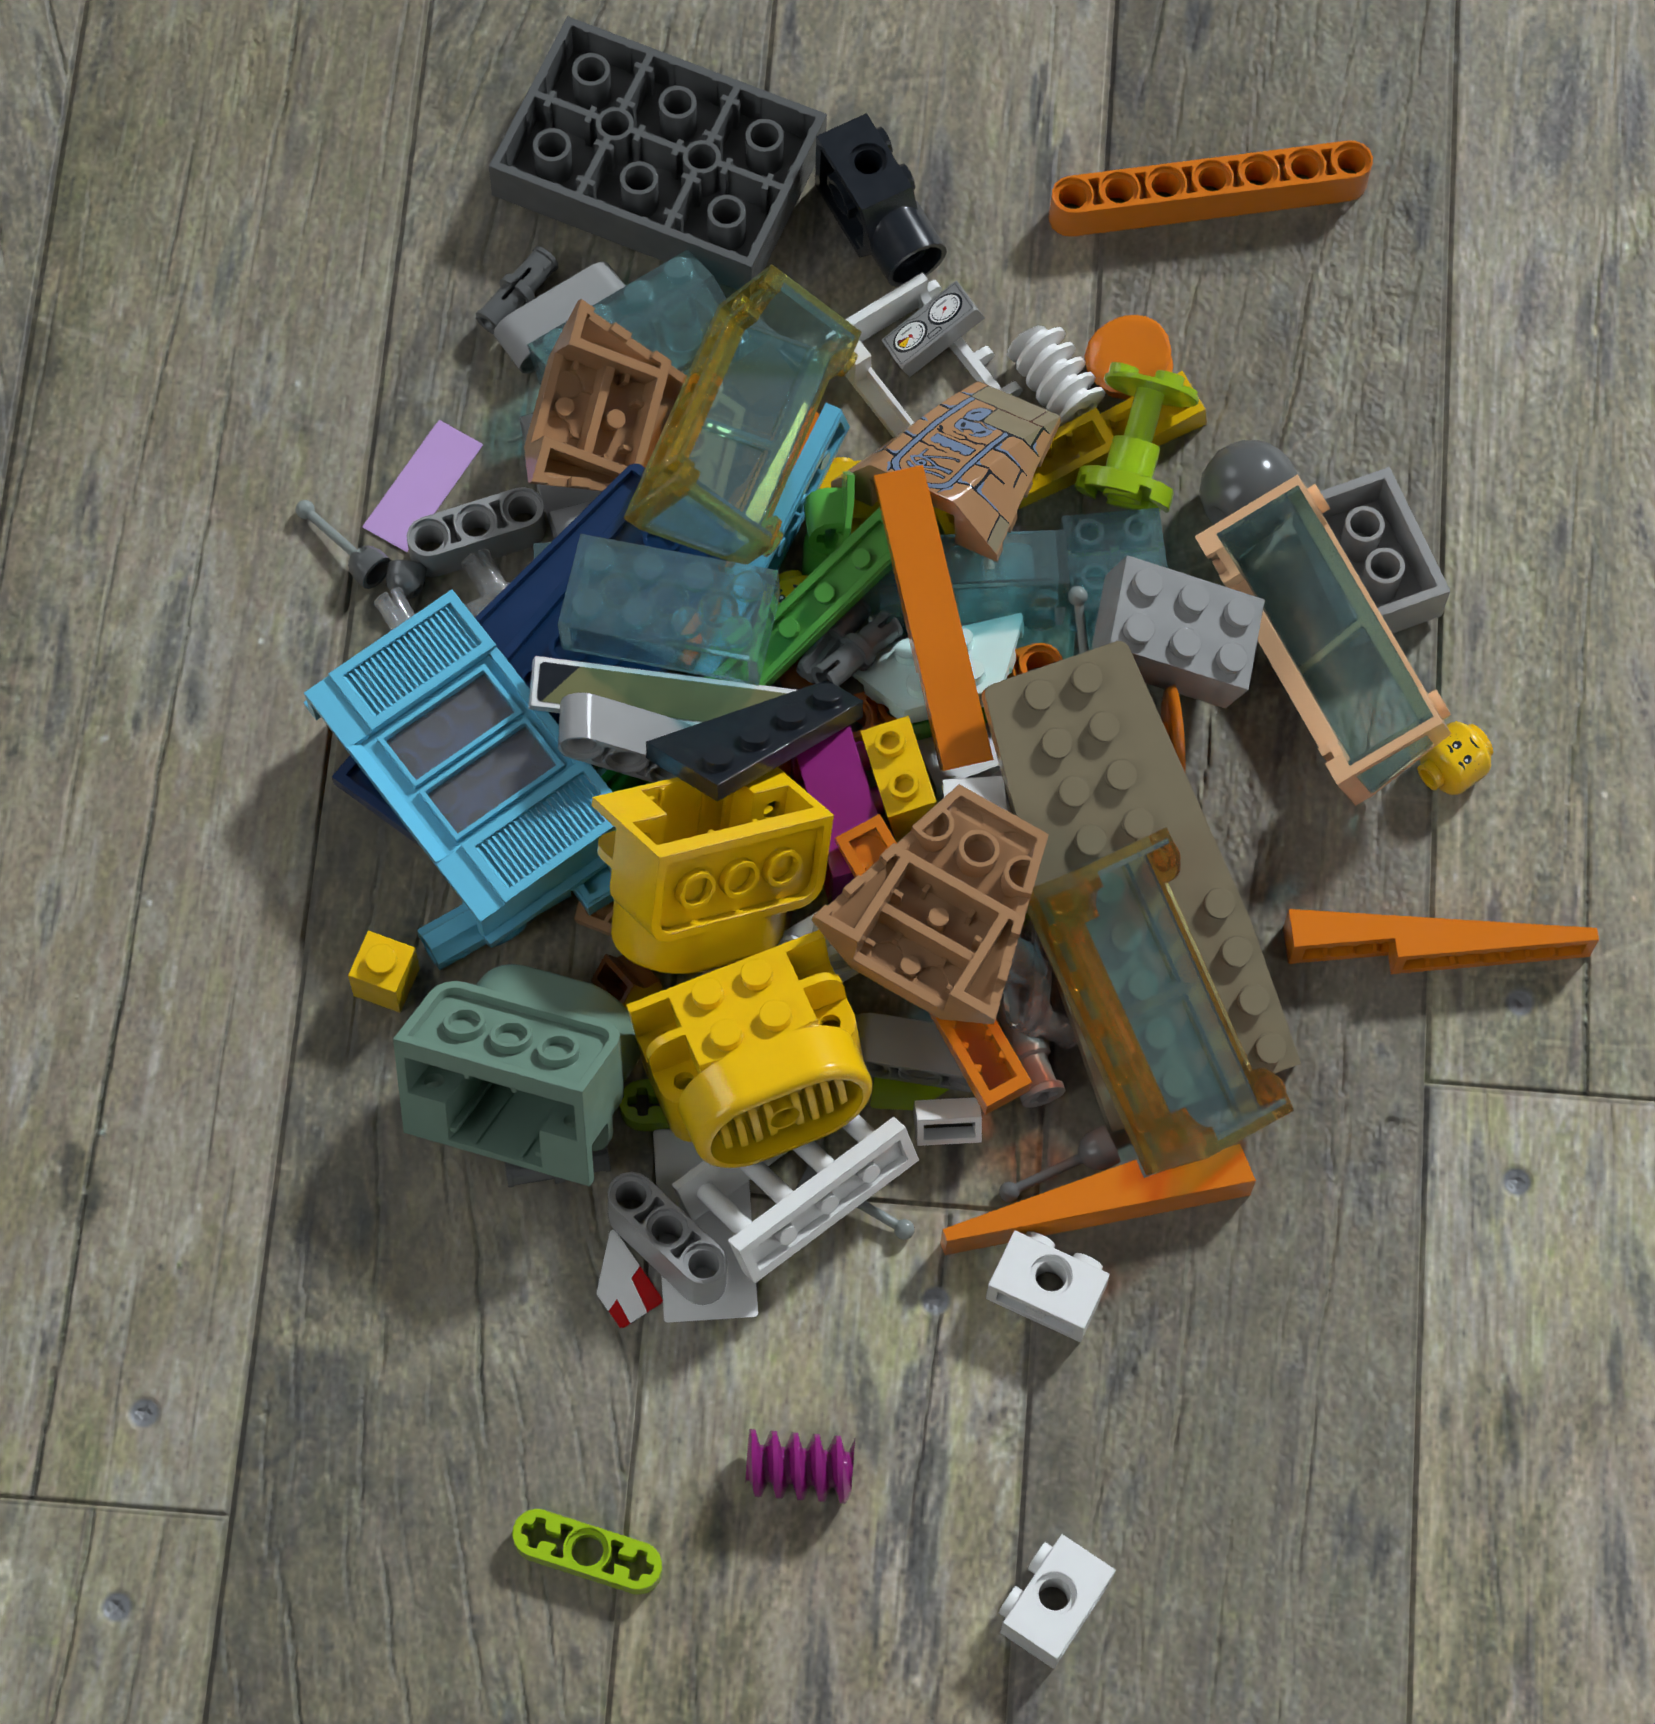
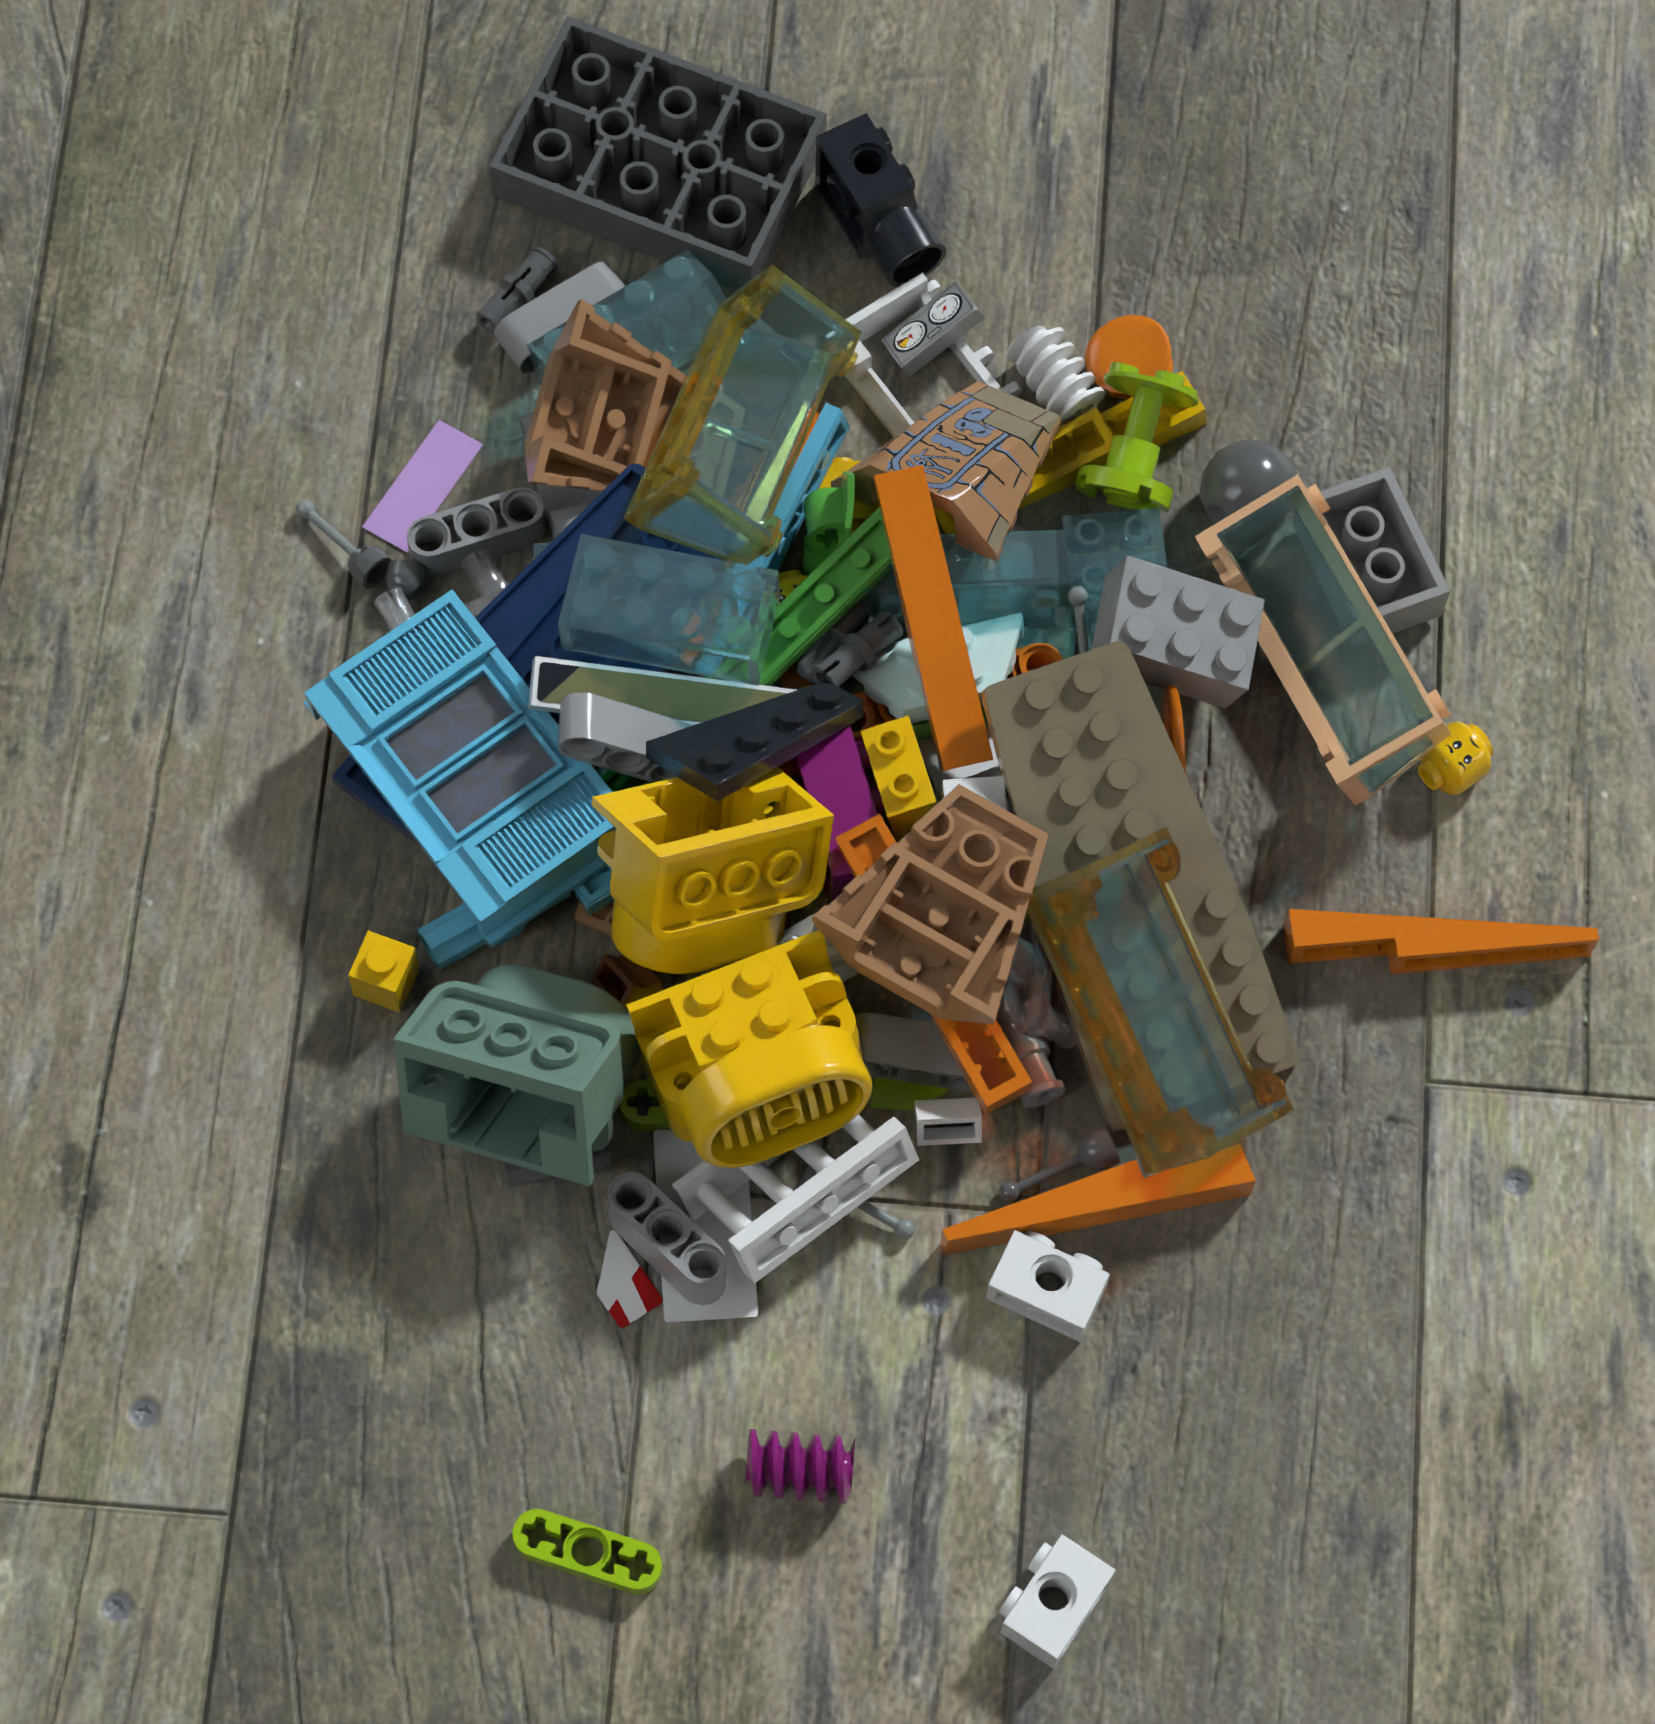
(1193, 203): orange beam -> none

